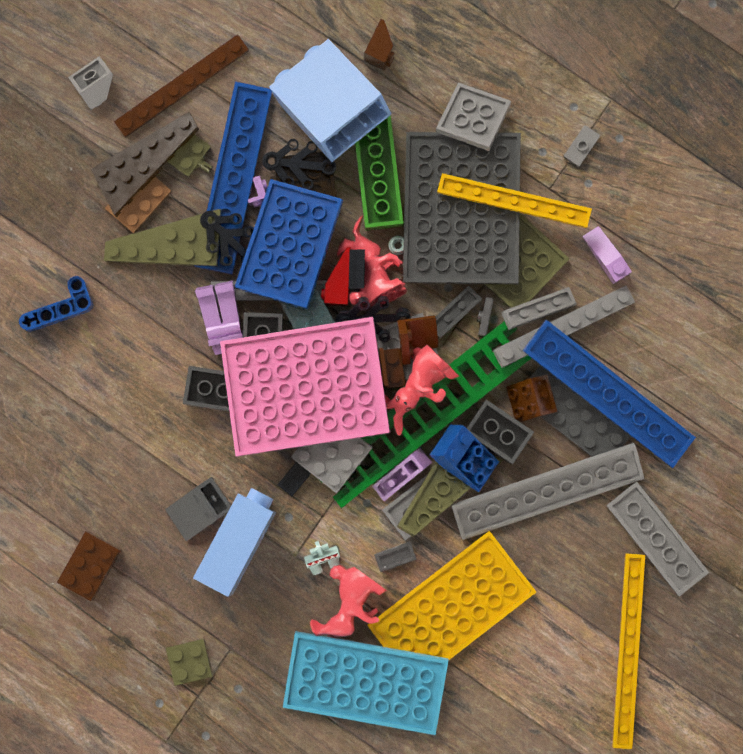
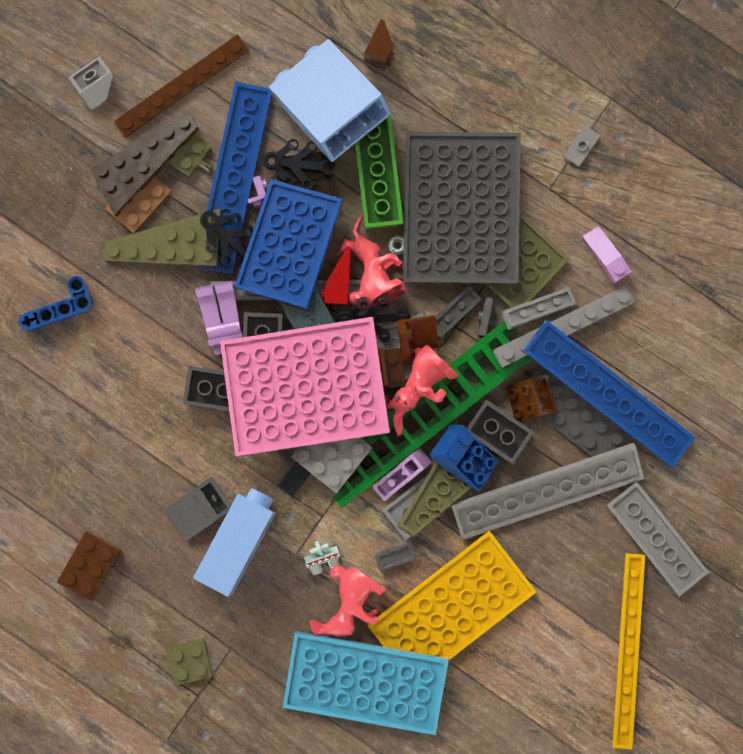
(356, 268): black slope -> none
(473, 116): light grey plate -> none
(514, 200): yellow plate -> none

